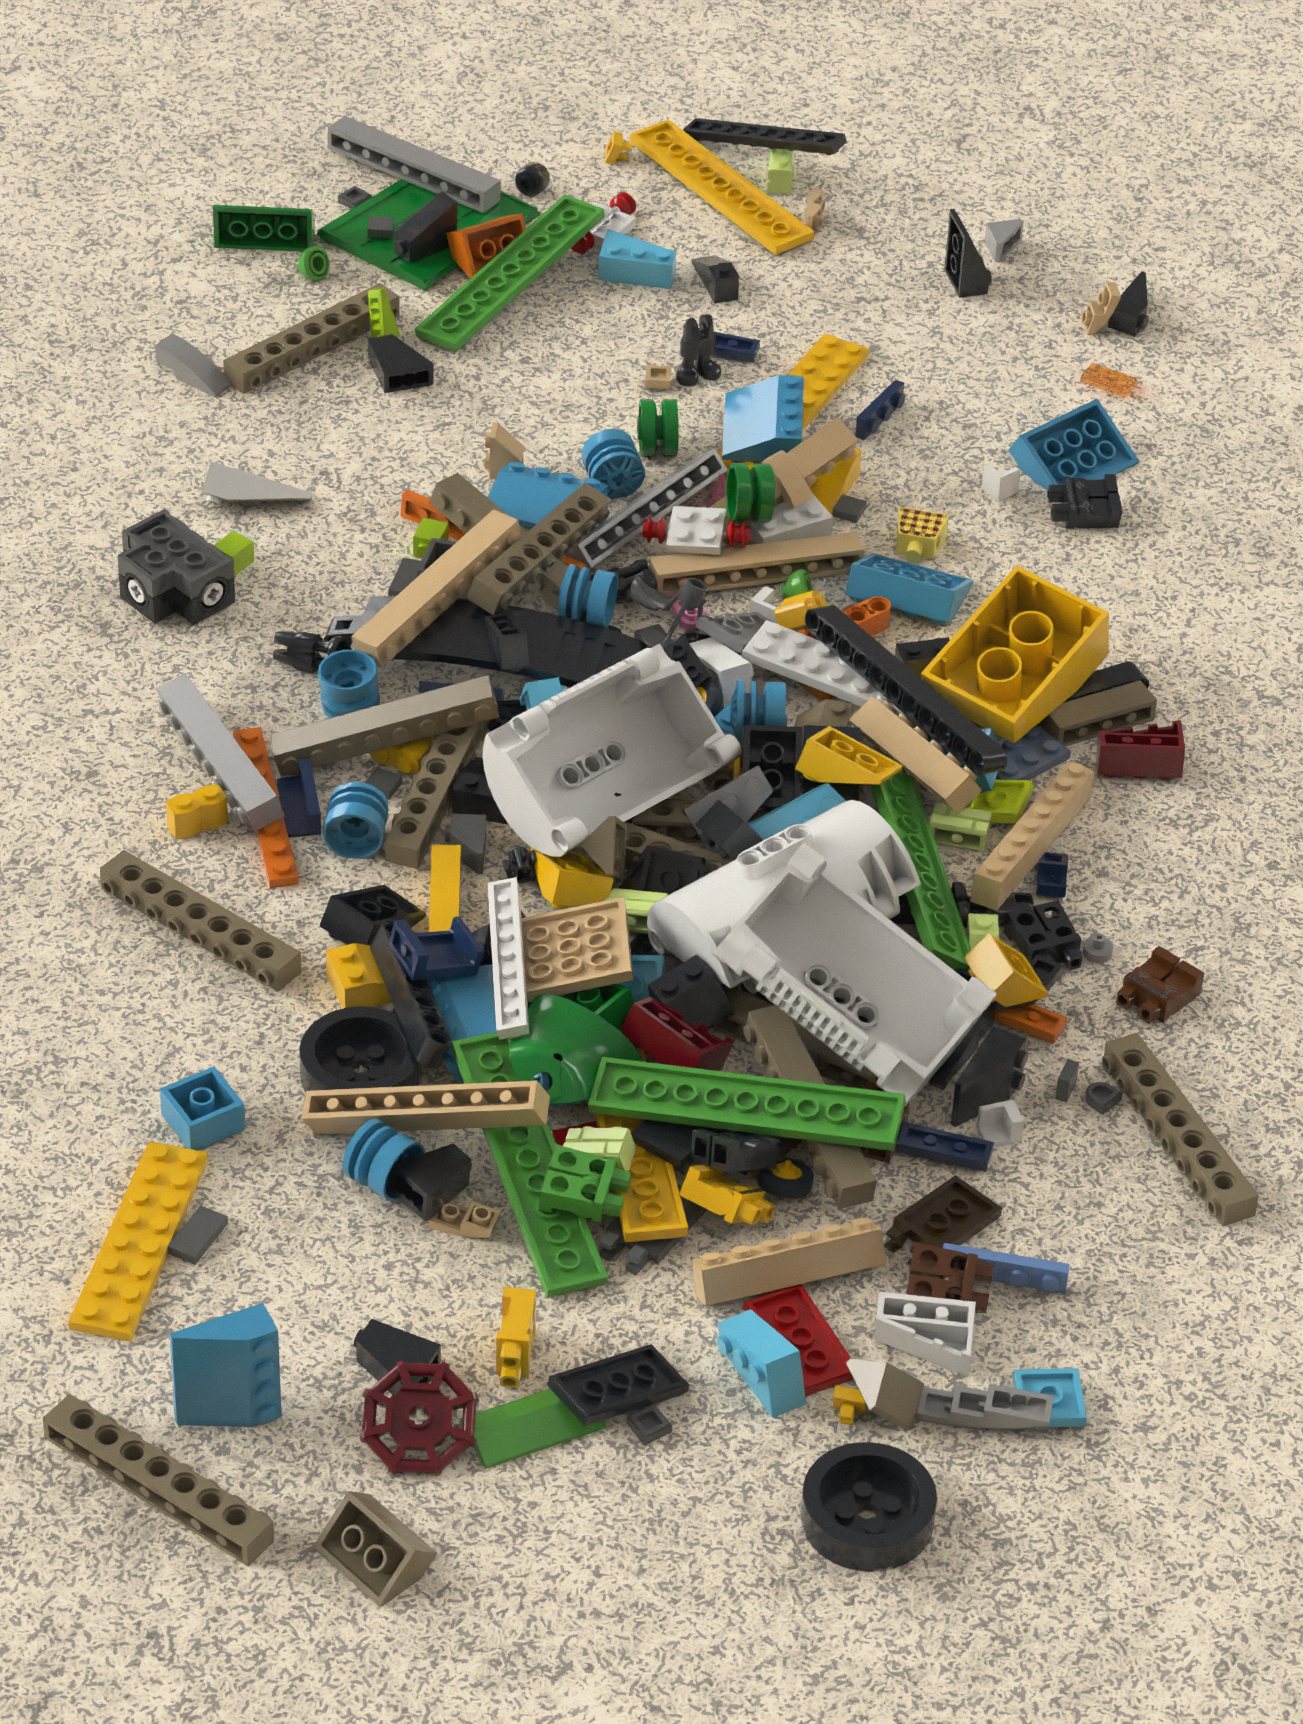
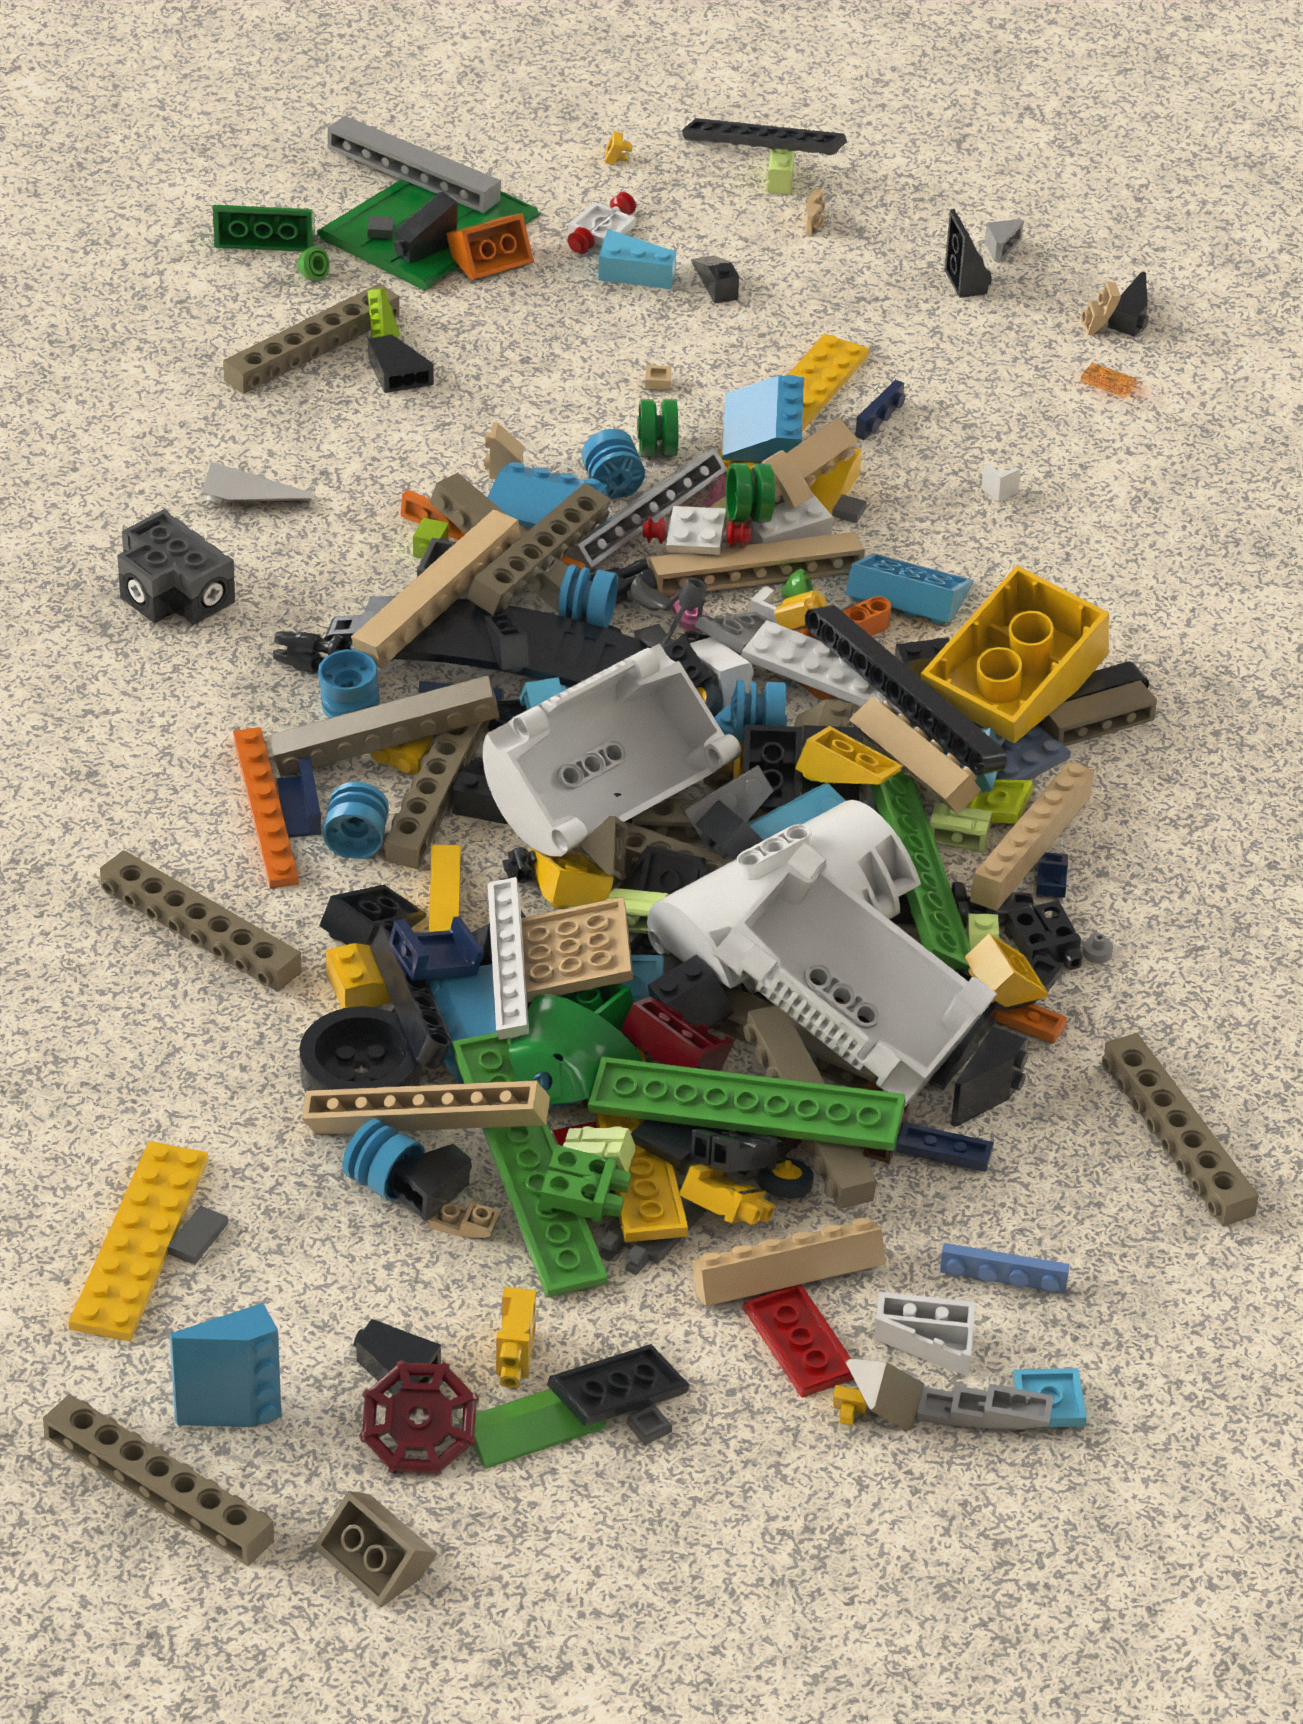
(191, 365): light grey slope -> none
(196, 811): yellow brick -> none
(202, 1109): dark azure brick -> none
(219, 753): light grey brick -> none
(238, 548): lime brick -> none
(353, 197): dark grey tile -> none
(385, 781): dark grey tile -> none
(404, 576): dark grey tile -> none
(470, 833): dark grey slope -> none
(509, 273): bright green plate -> none
(532, 179): black head -> none
(698, 346): black piece -> none
(722, 187): yellow plate -> none
(736, 347): dark blue plate -> none
(764, 1361): medium azure wedge -> none
(868, 1479): black brick -> none
(920, 533): light yellow torso -> none
(943, 1216): dark brown tile -> none
(948, 1275): reddish brown hips -> none
(1000, 1123): white panel -> none
(1067, 1080): dark grey tile -> none
(1073, 446): dark azure slope -> none
(1086, 502): black hips -> none
(1102, 1096): dark grey tile -> none
(1141, 752): dark red wedge -> none
(1160, 986): reddish brown hips -> none

